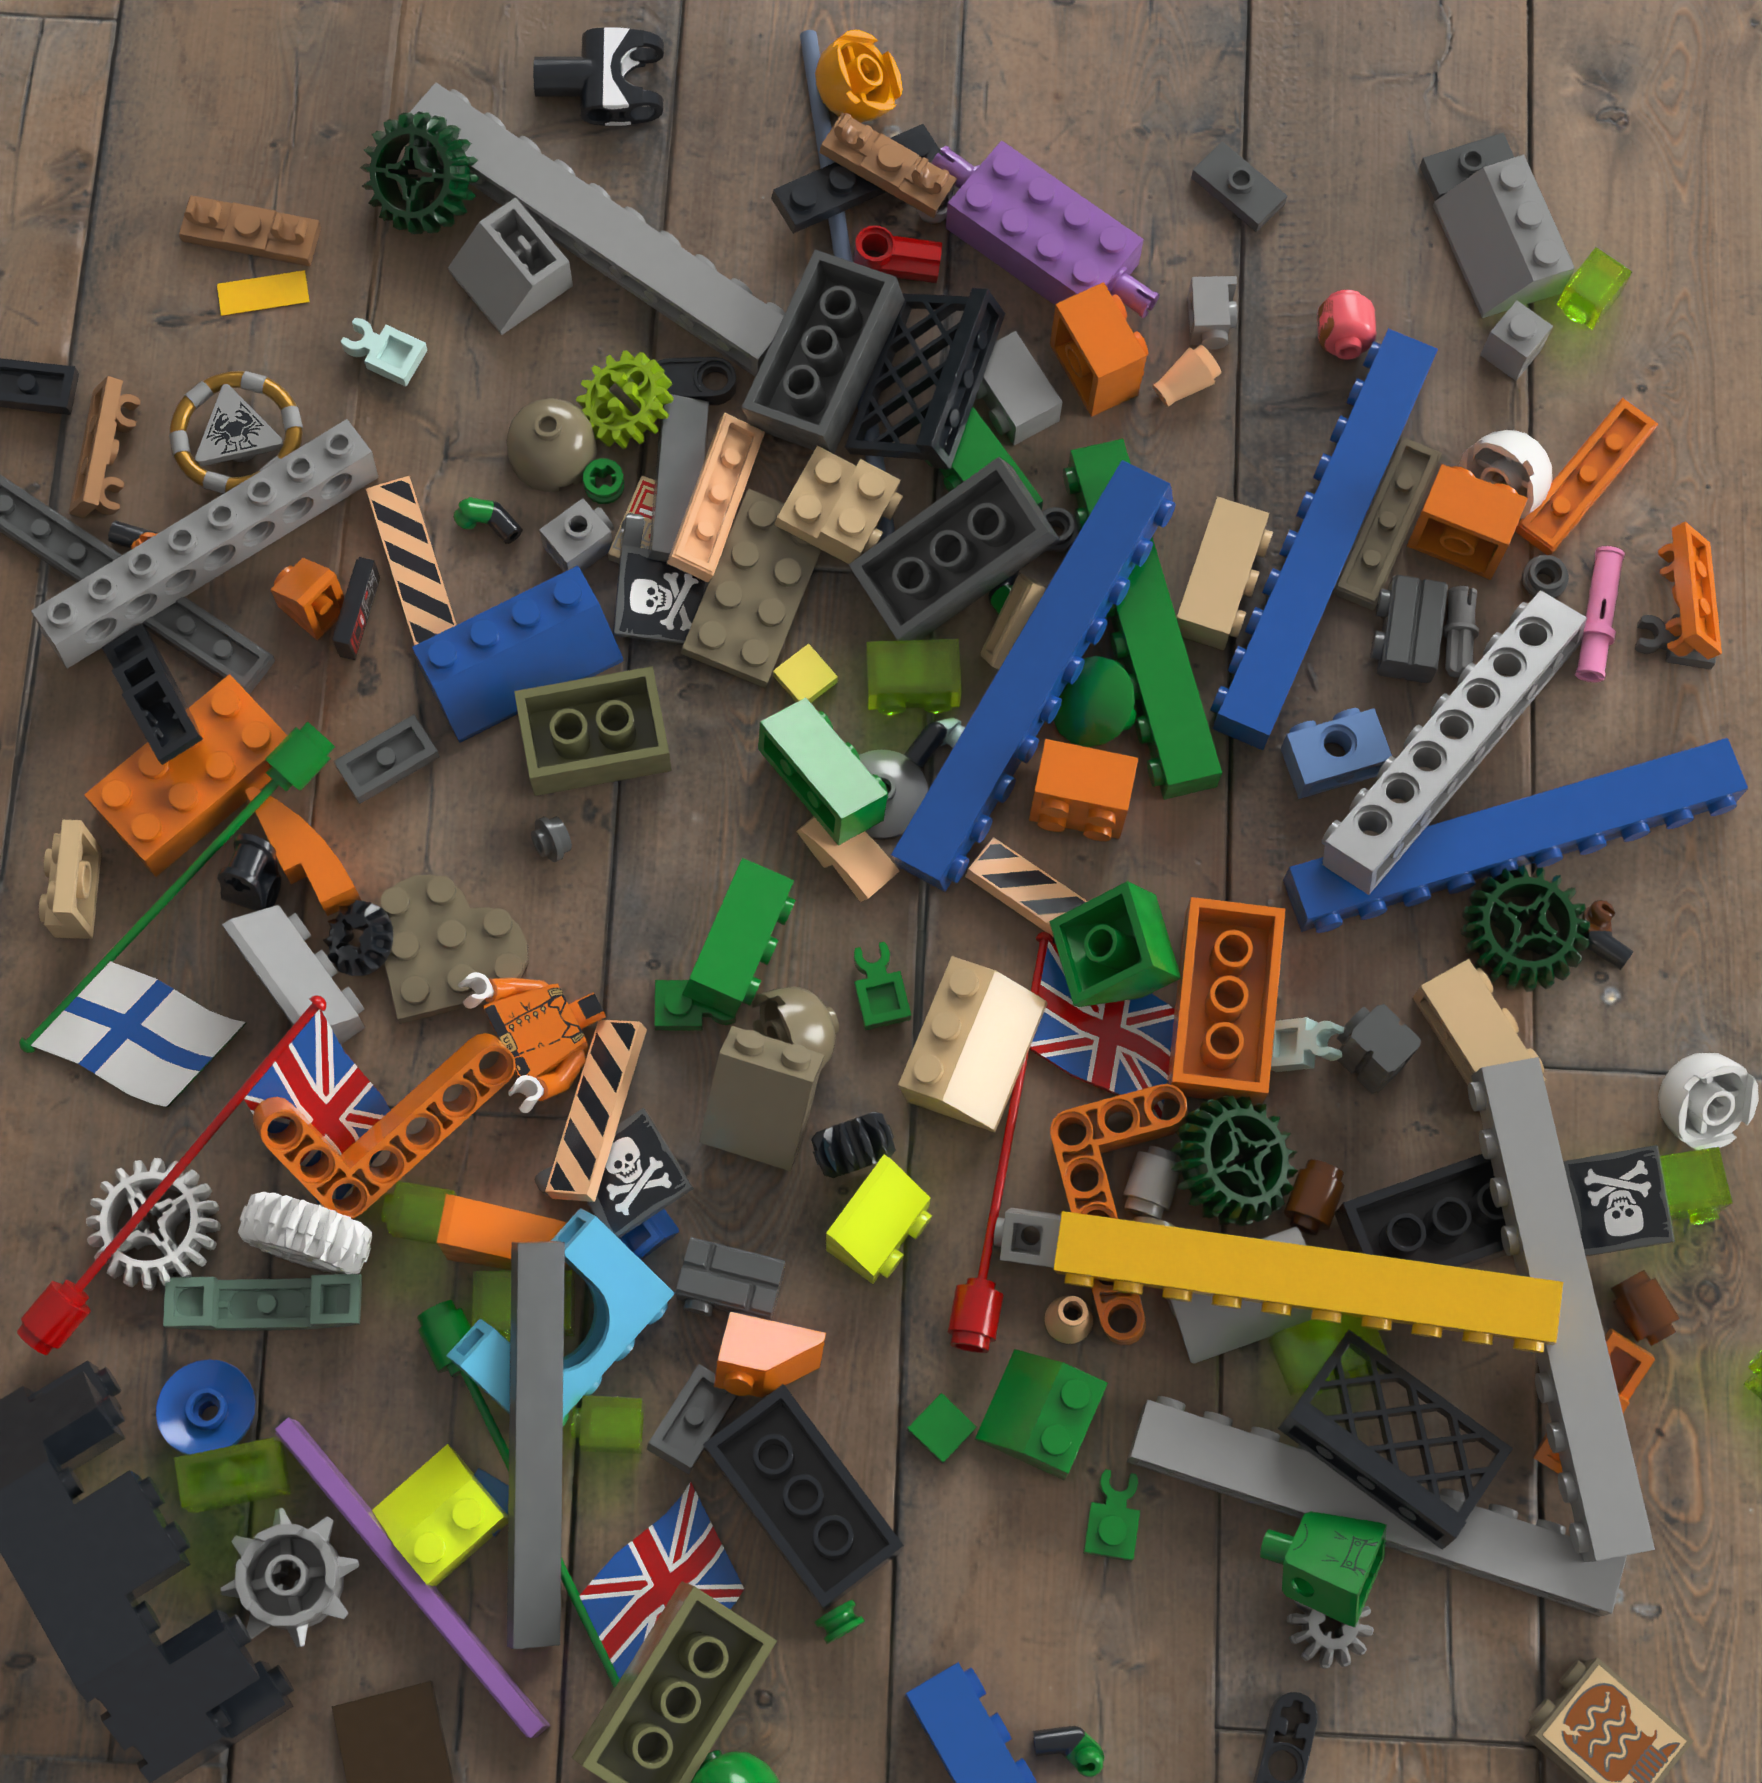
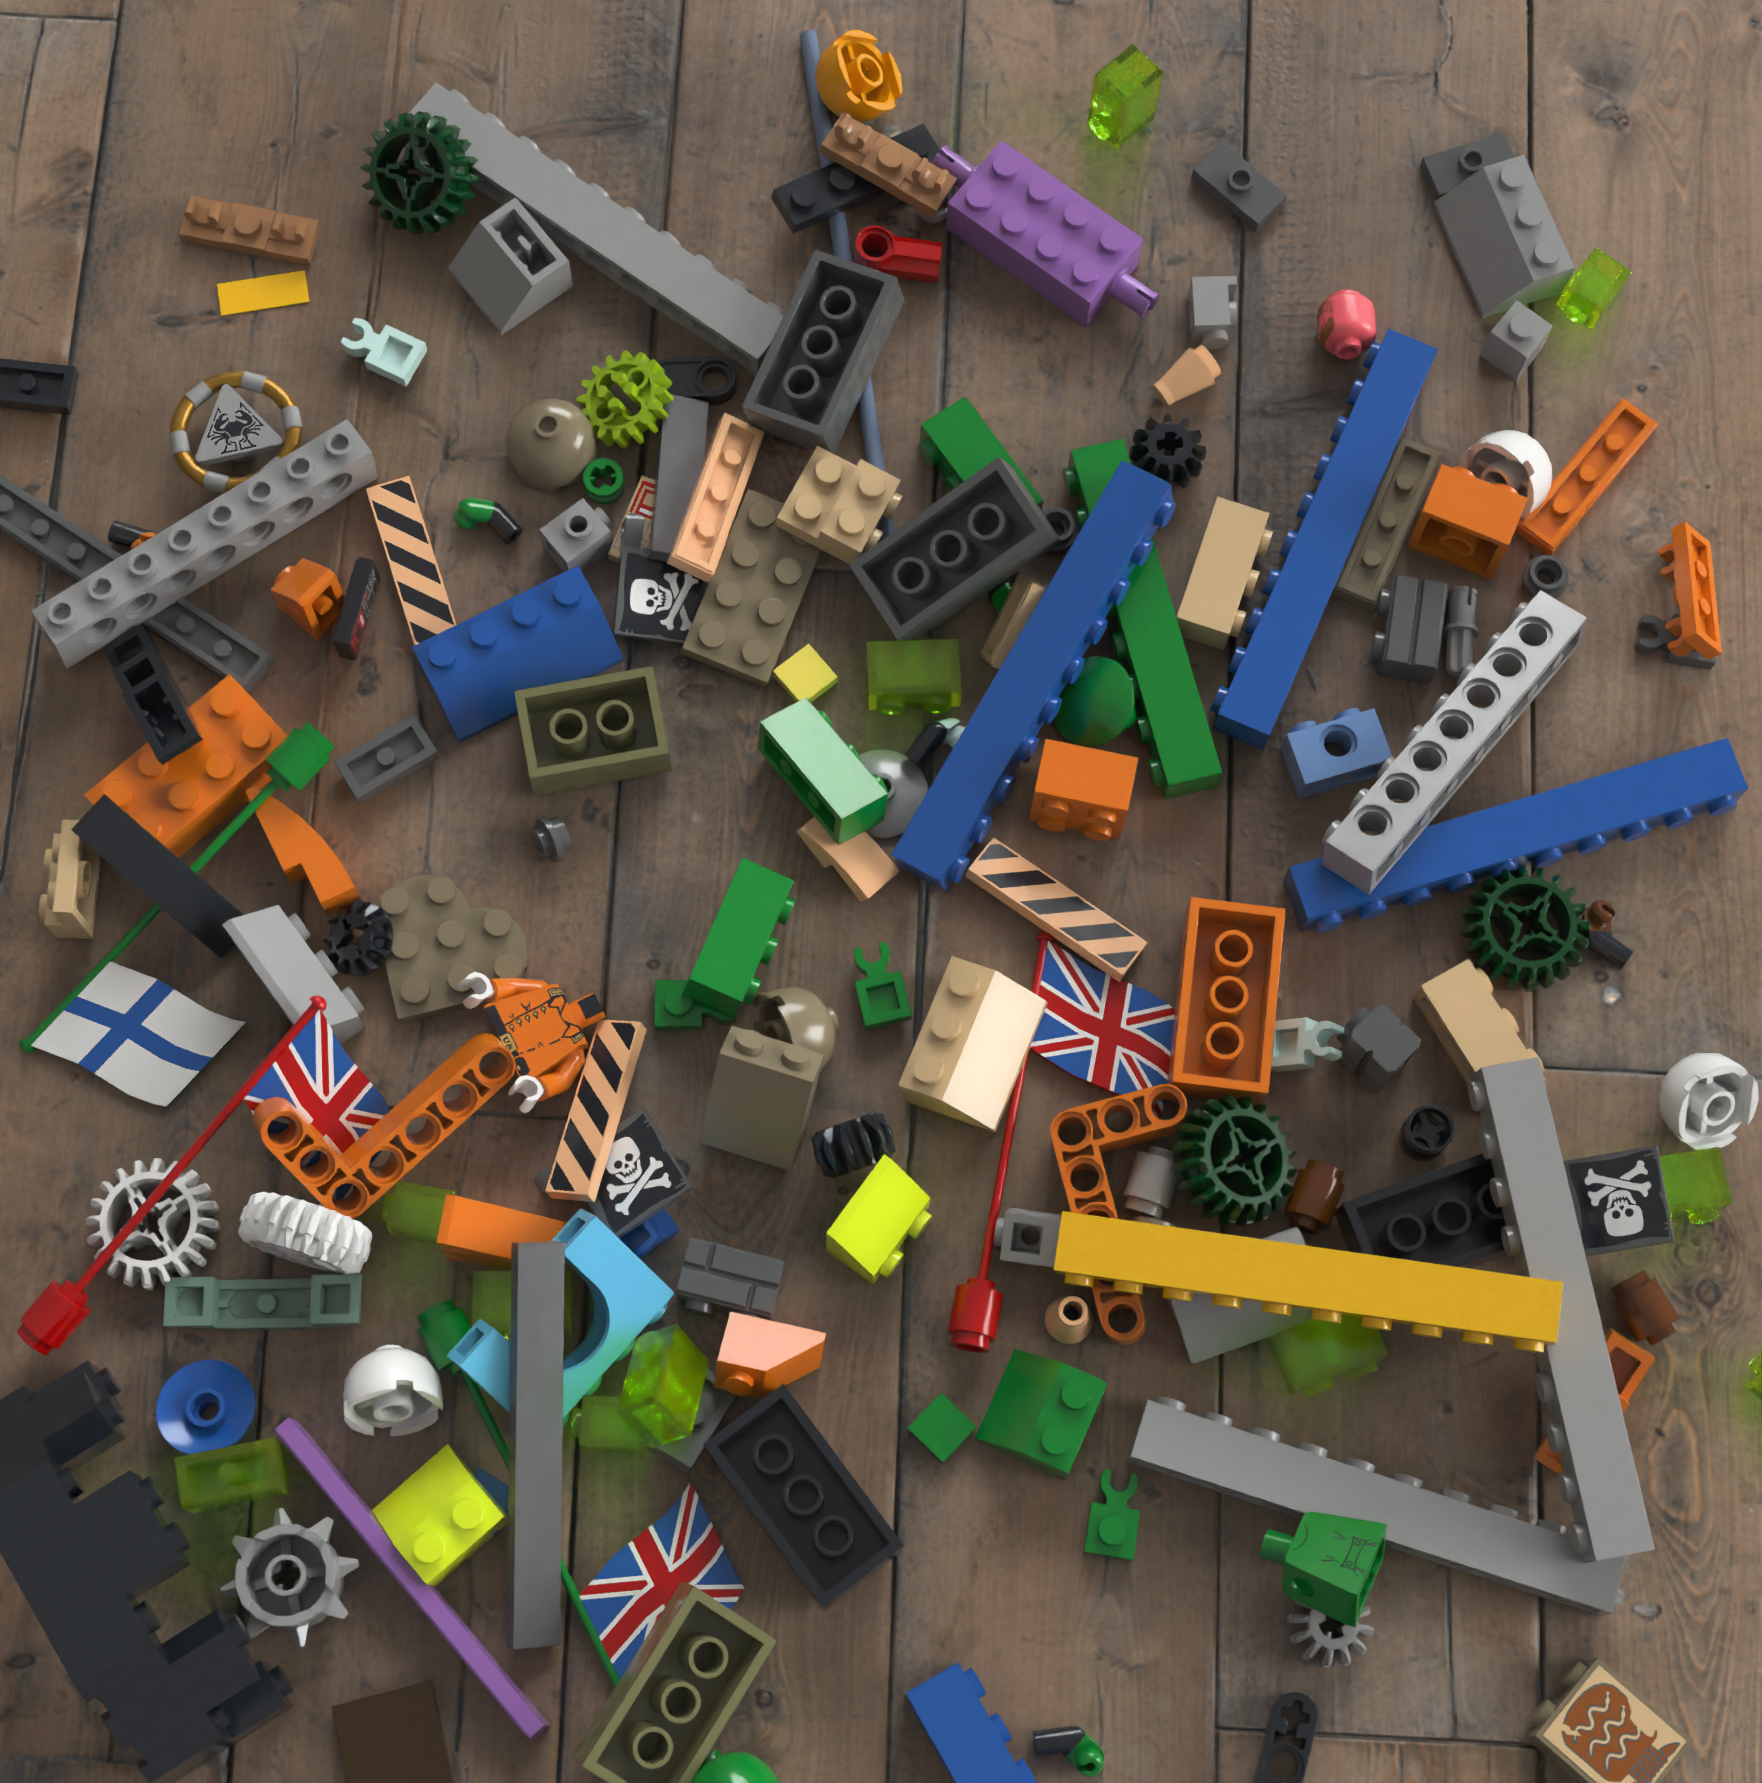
(101, 449): medium nougat plate -> none
(158, 873): none -> black slope
(251, 874): black piece -> none
(393, 1391): none -> white cylinder
(600, 76): black connector -> none
(663, 1386): none -> clear neon green brick
(839, 1621): green bush -> none
(955, 379): black fence -> none
(1018, 391): light grey brick -> none
(1098, 348): orange brick -> none
(1115, 947): green slope -> none
(1124, 96): none -> clear neon green brick
(1184, 448): none -> black gear
(1382, 1477): black fence -> none
(1430, 1125): none -> black wheel
(1600, 612): bright pink pin -> none

